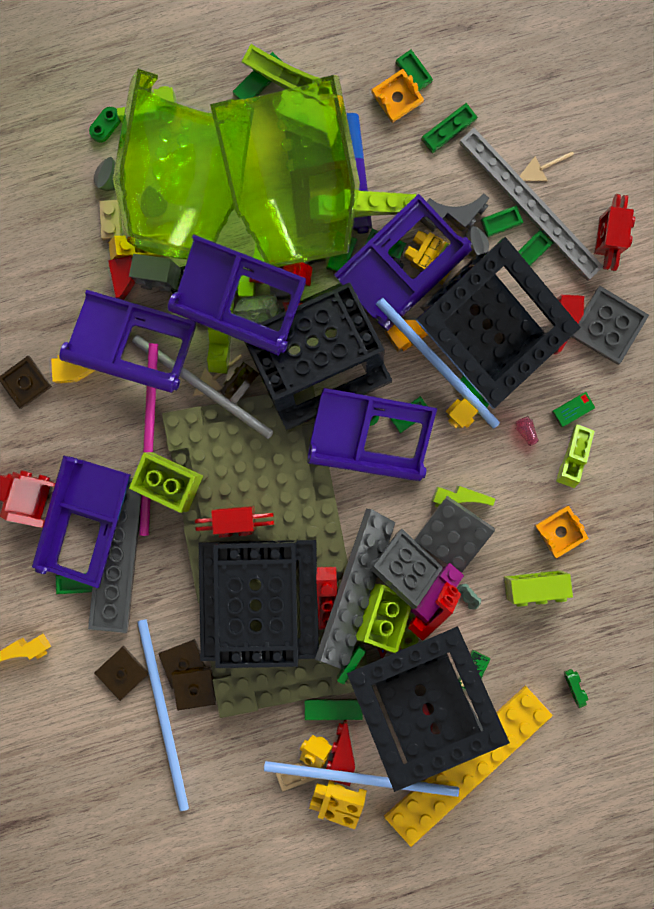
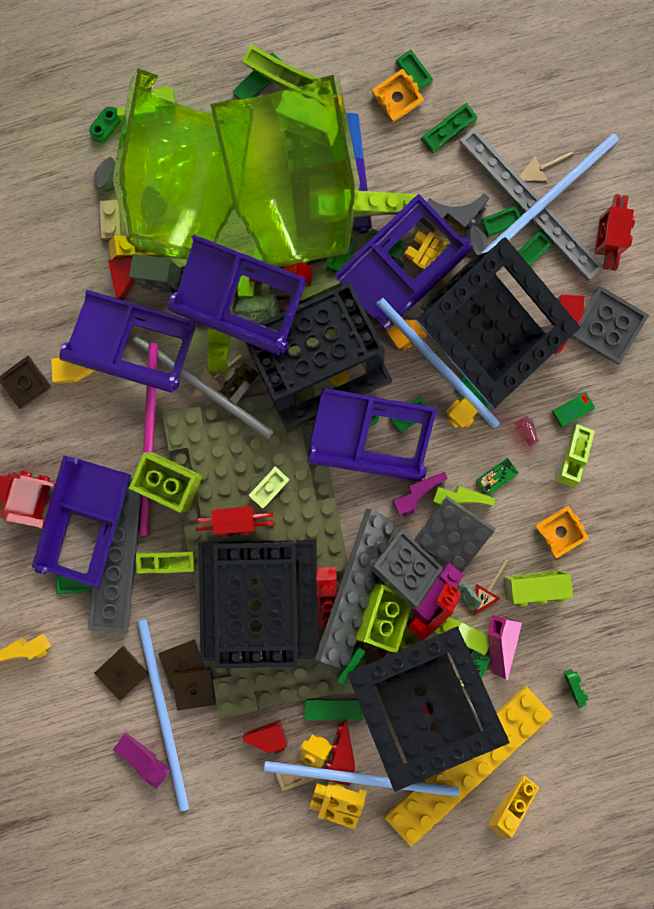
(142, 760): none -> magenta slope
(165, 562): none -> lime slope
(267, 737): none -> red slope
(269, 487): none -> yellowish green plate
(340, 378): none -> yellow plate
(406, 503): none -> magenta slope
(473, 638): none -> lime slope
(486, 596): none -> piece
(497, 476): none -> tile
(502, 644): none -> dark pink slope
(513, 808): none -> yellow slope
(556, 190): none -> light blue piece

